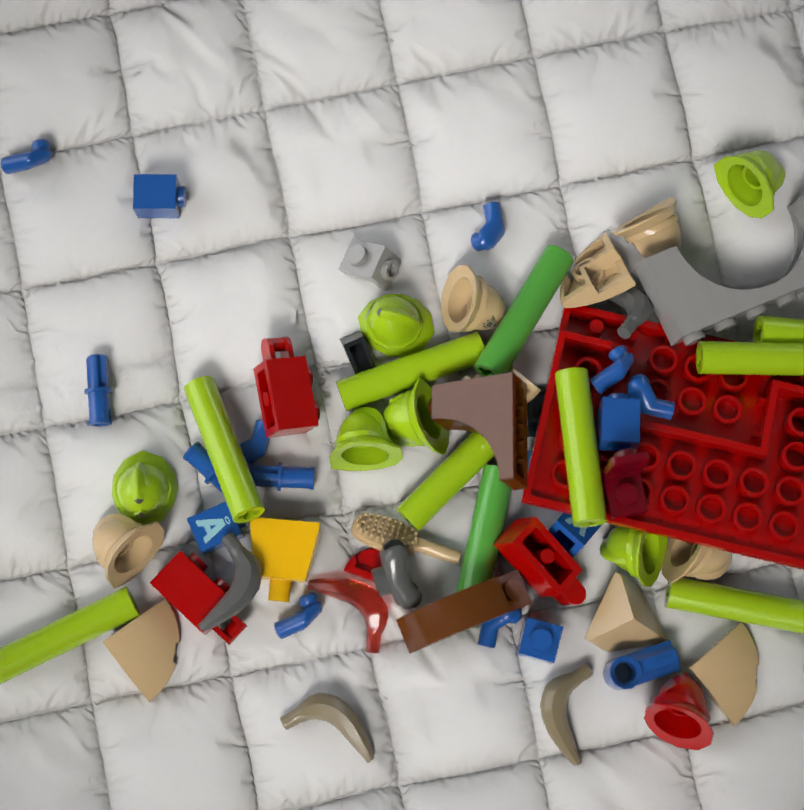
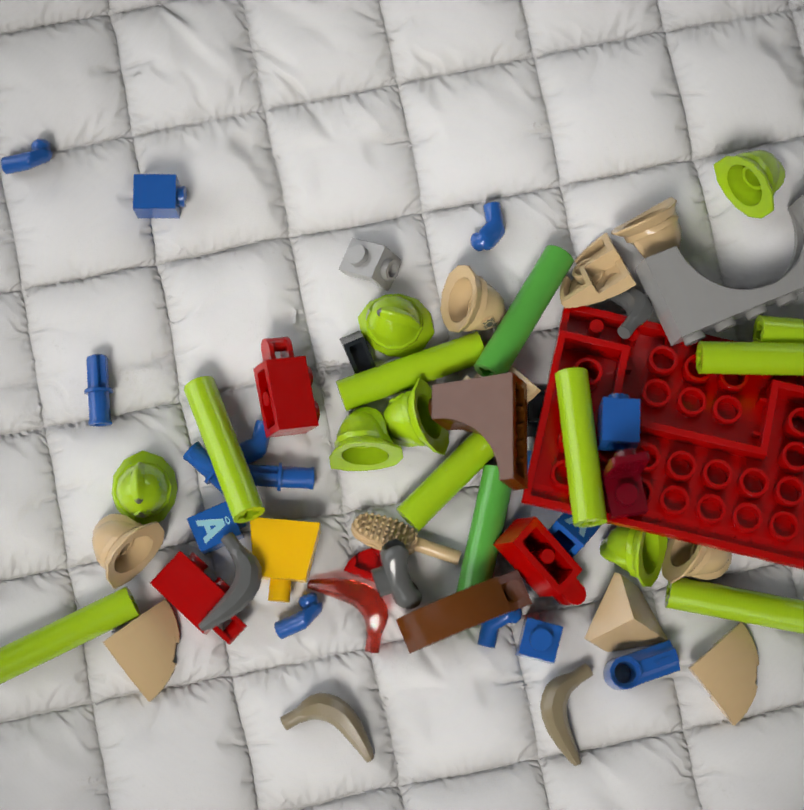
(616, 372): blue arm -> none
(640, 388): blue arm -> none
(680, 714): red piece -> none

